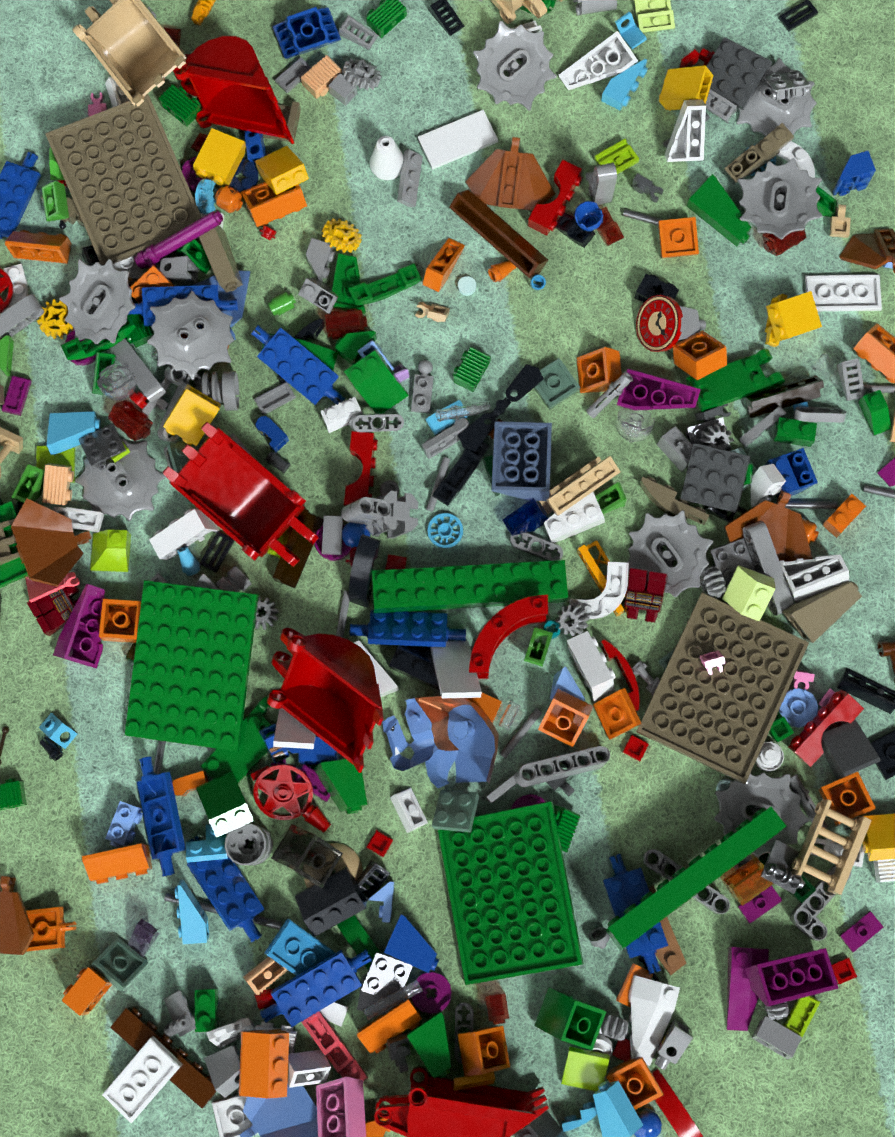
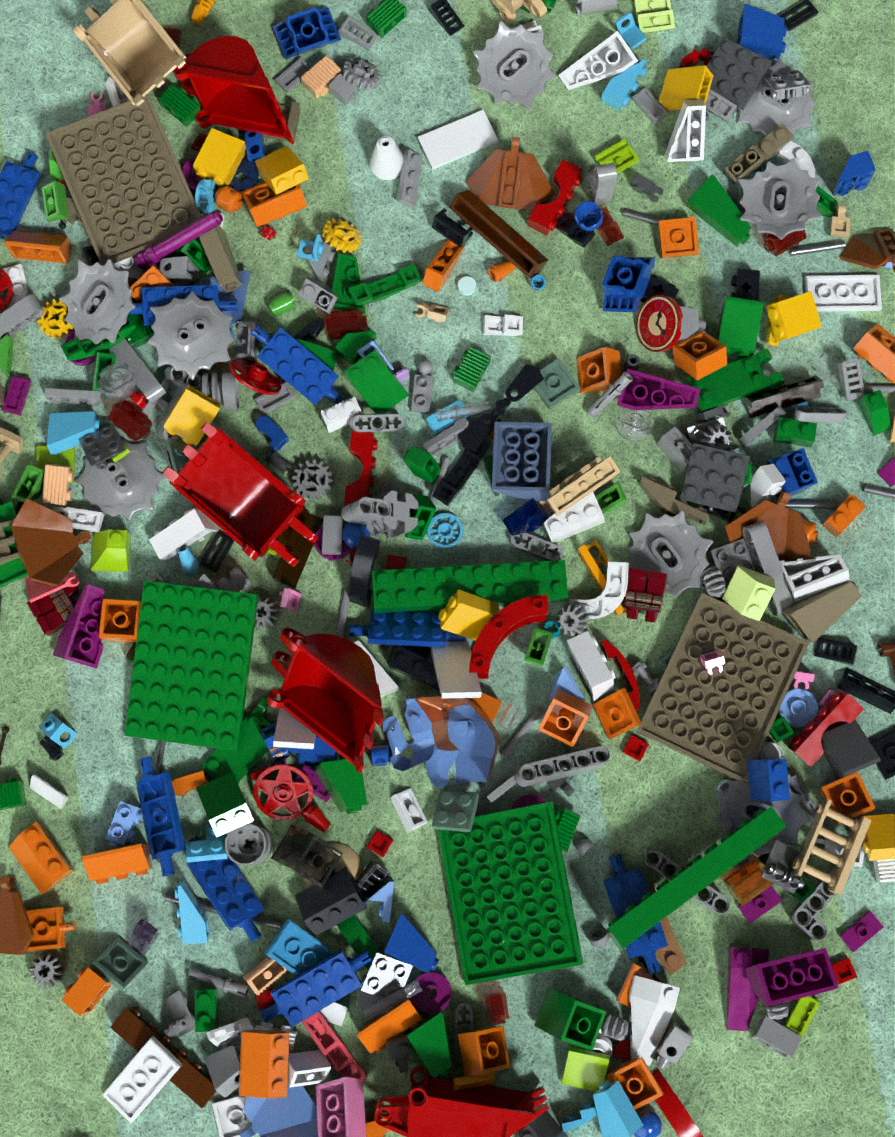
(40, 857): none -> orange slope
(40, 967): none -> light grey gear
(48, 791): none -> white slope
(74, 397): none -> light grey plate
(218, 982): none -> light grey pin
(246, 342): none -> light grey hinge
(255, 377): none -> red wheel
(290, 600): none -> bright pink tile
(307, 484): none -> light grey gear
(318, 248): none -> medium azure bracket
(380, 755): none -> blue leg
(422, 464): none -> green brick
(424, 514): none -> green slope
(451, 229): none -> black hinge
(467, 614): none -> yellow brick
(505, 325): none -> white slope
(583, 845): none -> light grey hinge
(626, 282): none -> blue slope
(632, 362): none -> dark grey pin
(650, 105): none -> light grey tile
(740, 325): none -> green slope
(746, 279): none -> black brick
(762, 32): none -> blue slope
(768, 779): none -> blue slope
(817, 248): none -> flat silver bar
(837, 644): none -> black slope

